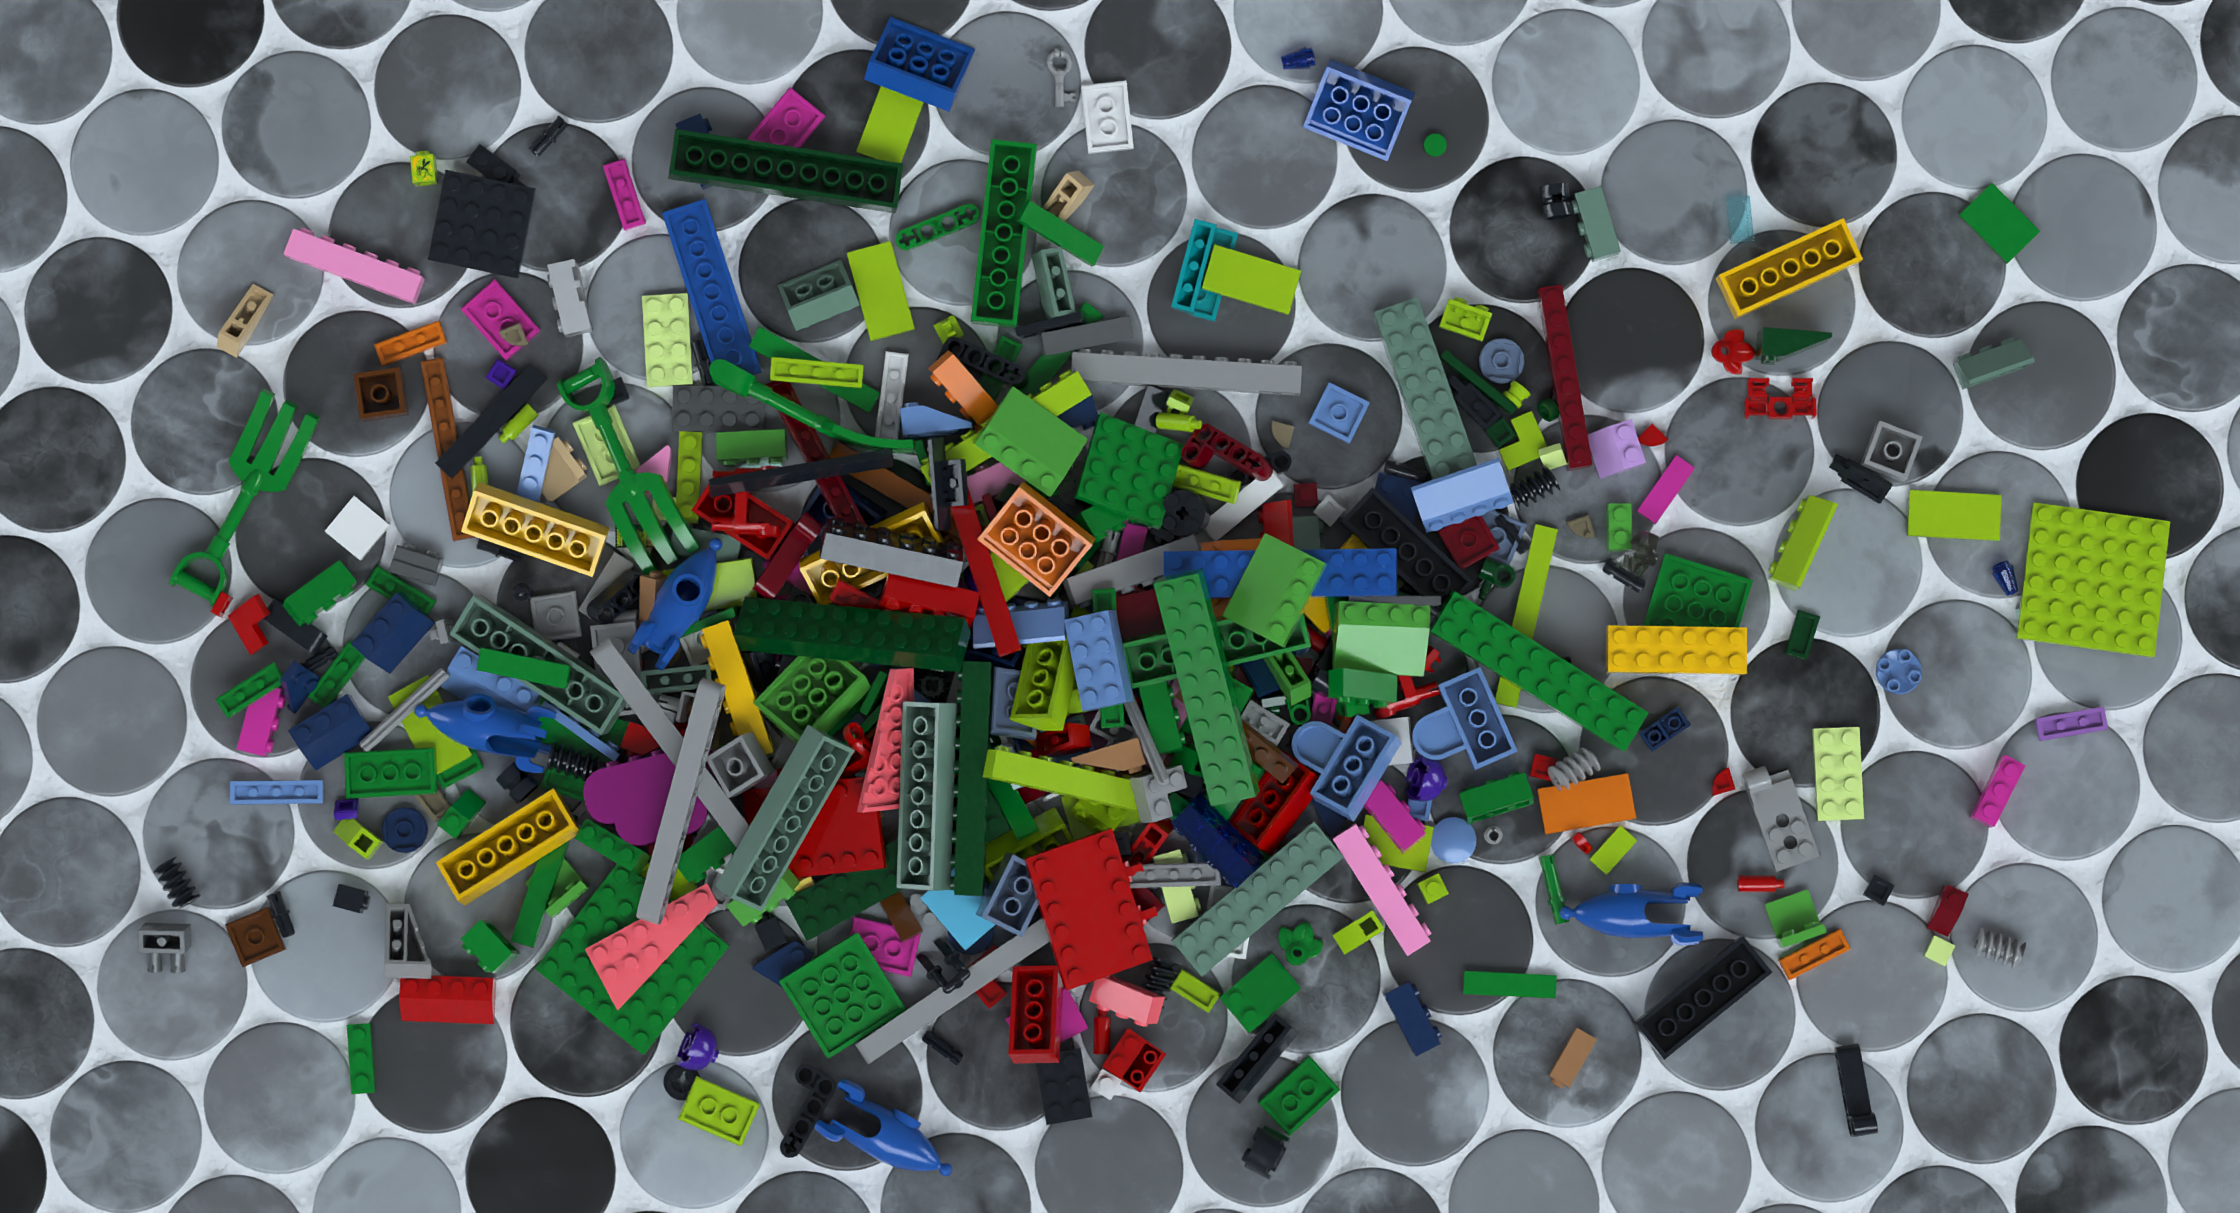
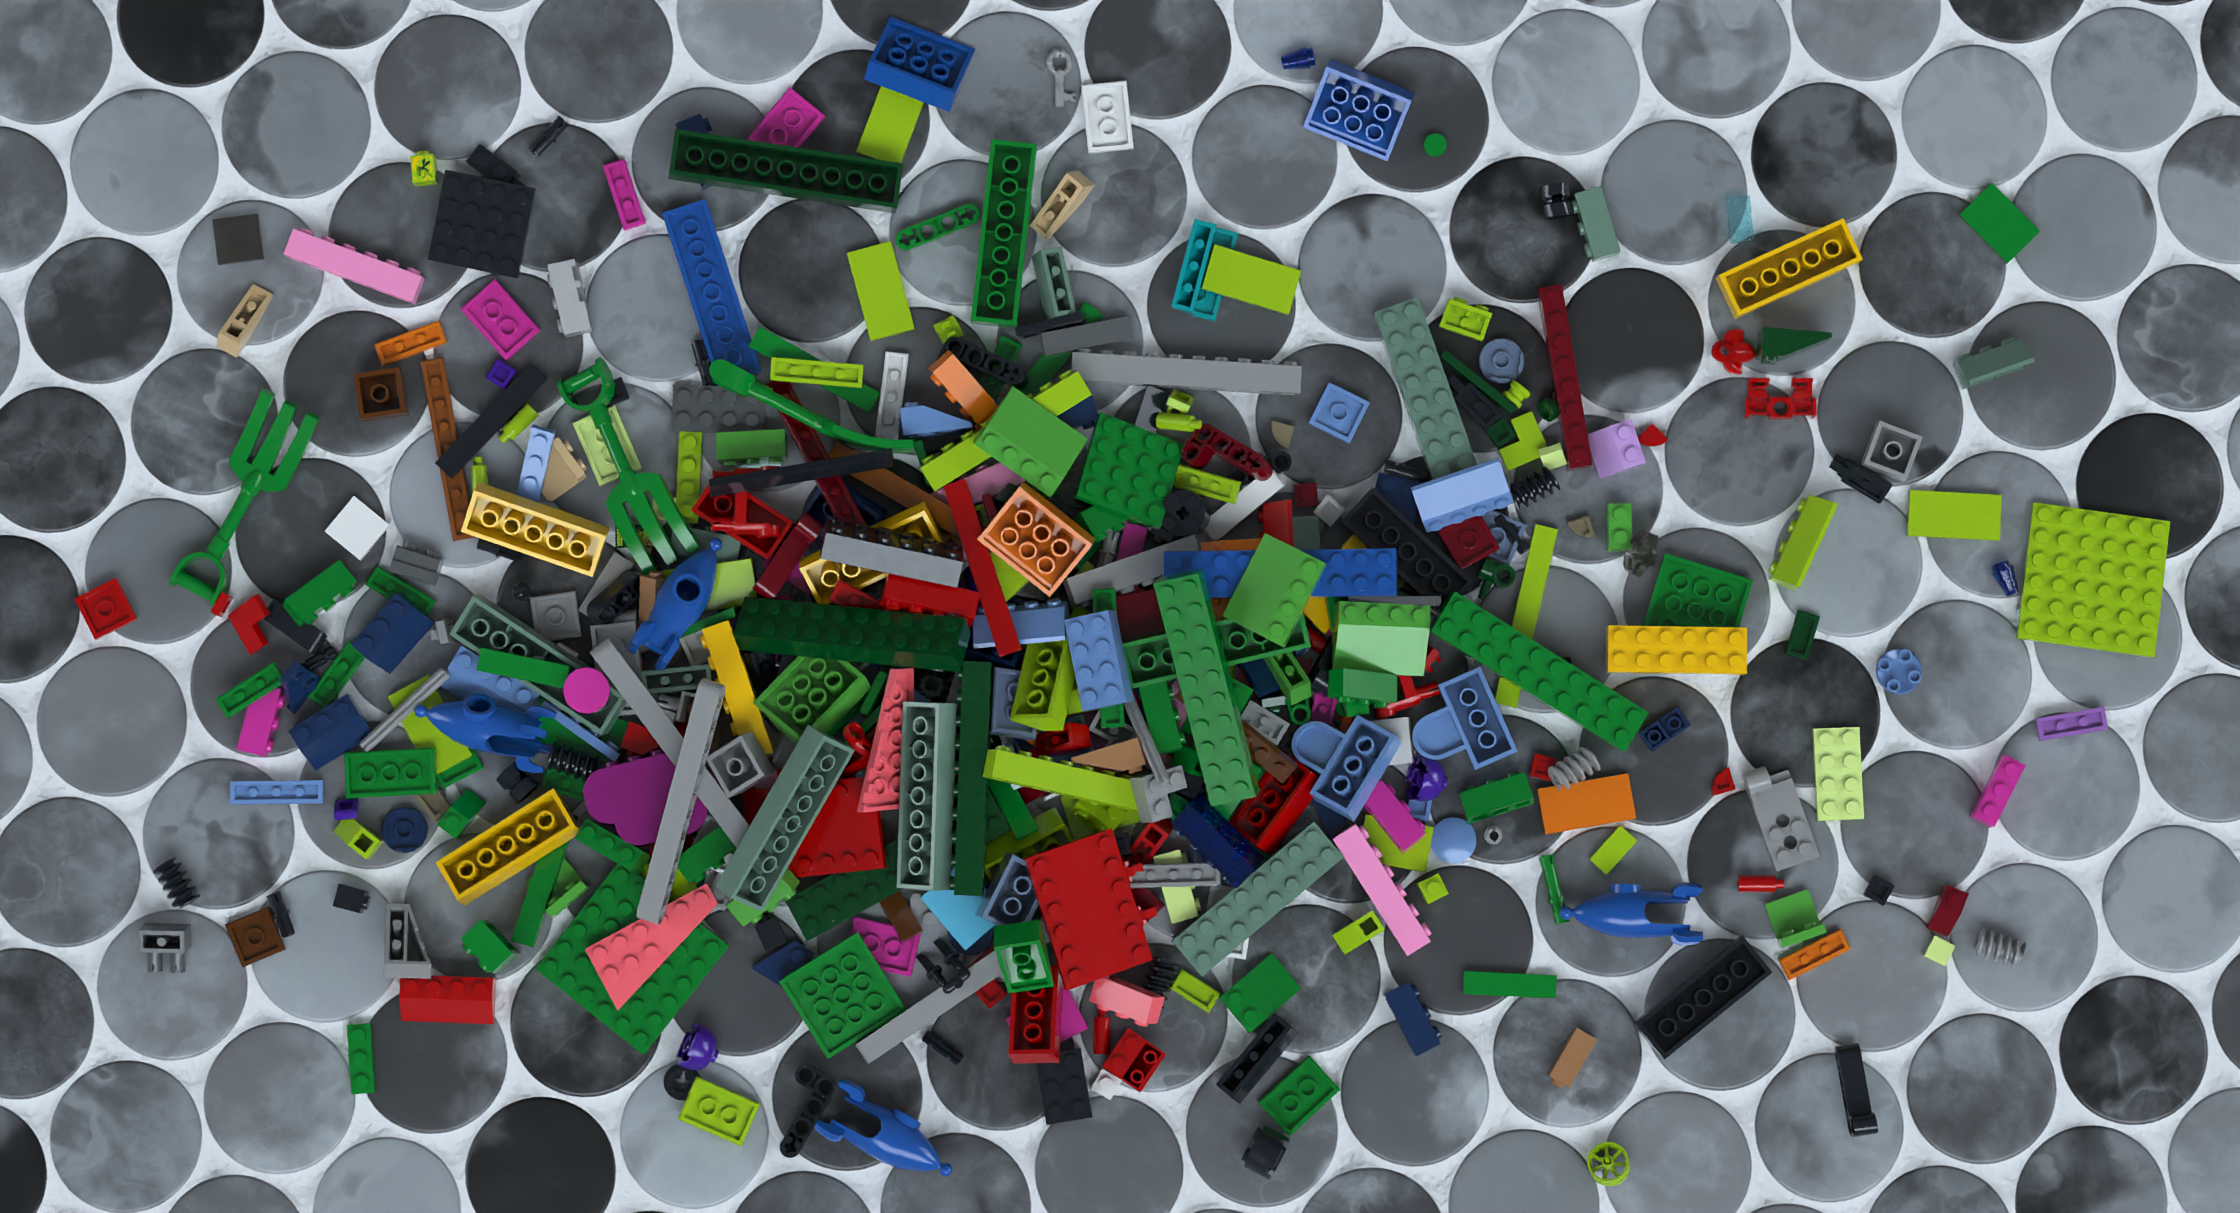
(106, 609): none -> red plate
(238, 239): none -> clear smoke tile
(514, 335): dark tan tile -> none
(586, 690): none -> dark pink tile
(658, 464): bright pink slope -> none
(667, 340): yellowish green plate -> none
(805, 882): light yellow plate -> none
(818, 295): sand green slope -> none
(947, 483): black bracket -> none
(1023, 956): none -> green slope
(1060, 233): green tile -> none
(1301, 940): green plate -> none
(1581, 843): red tile -> none
(1608, 1164): none -> lime wheel
(1623, 576): black axle -> none
(1665, 489): dark pink tile -> none

